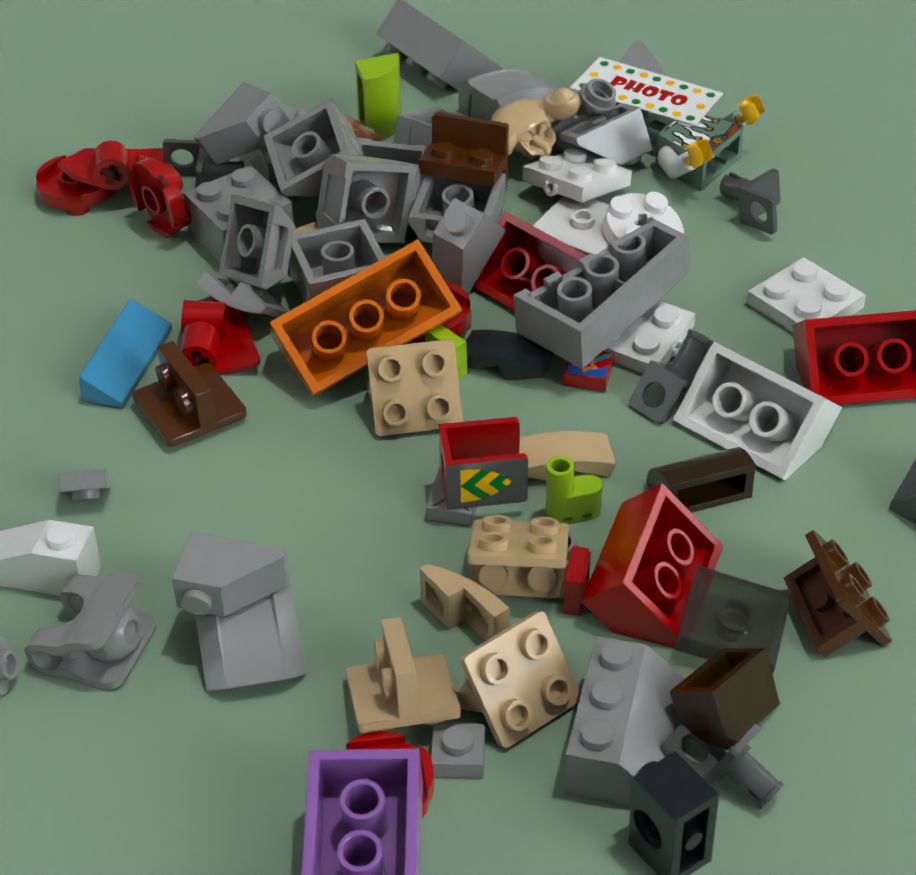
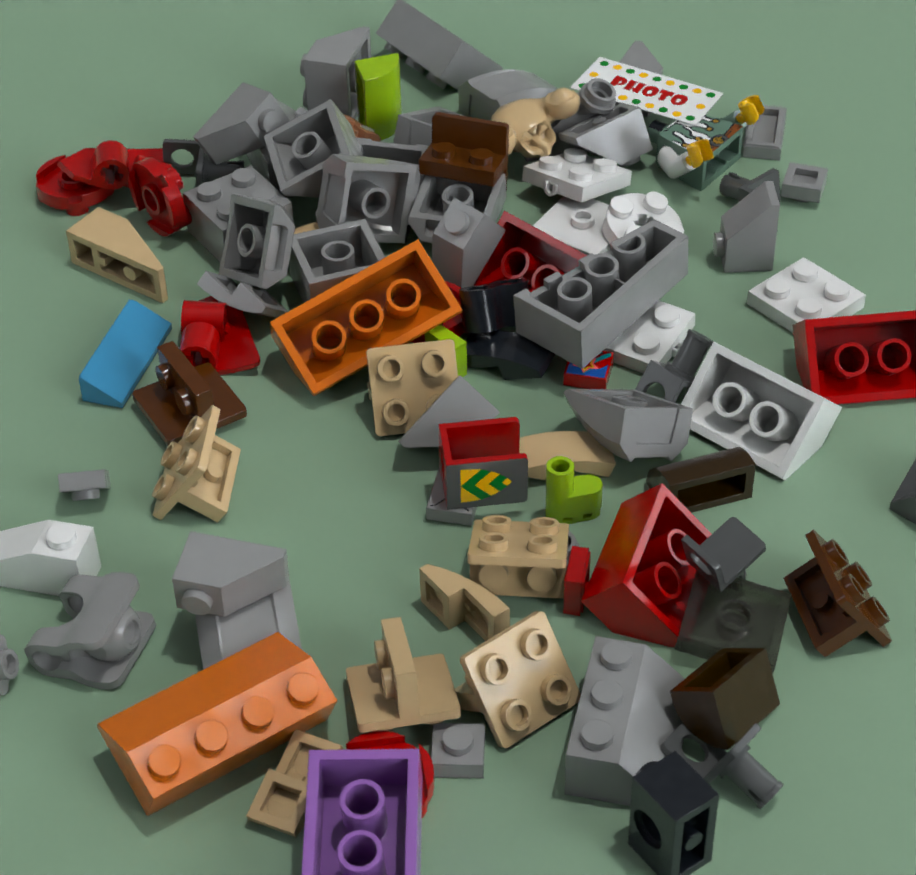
(117, 252): none -> tan slope
(198, 470): none -> tan bracket
(217, 720): none -> orange slope
(283, 792): none -> tan slope
(331, 69): none -> light grey slope
(456, 404): none -> light grey slope
(489, 305): none -> black axle
(632, 421): none -> light grey slope
(724, 553): none -> dark grey bracket
(749, 232): none -> light grey slope
(765, 136): none -> light grey tile
(804, 182): none -> light grey plate

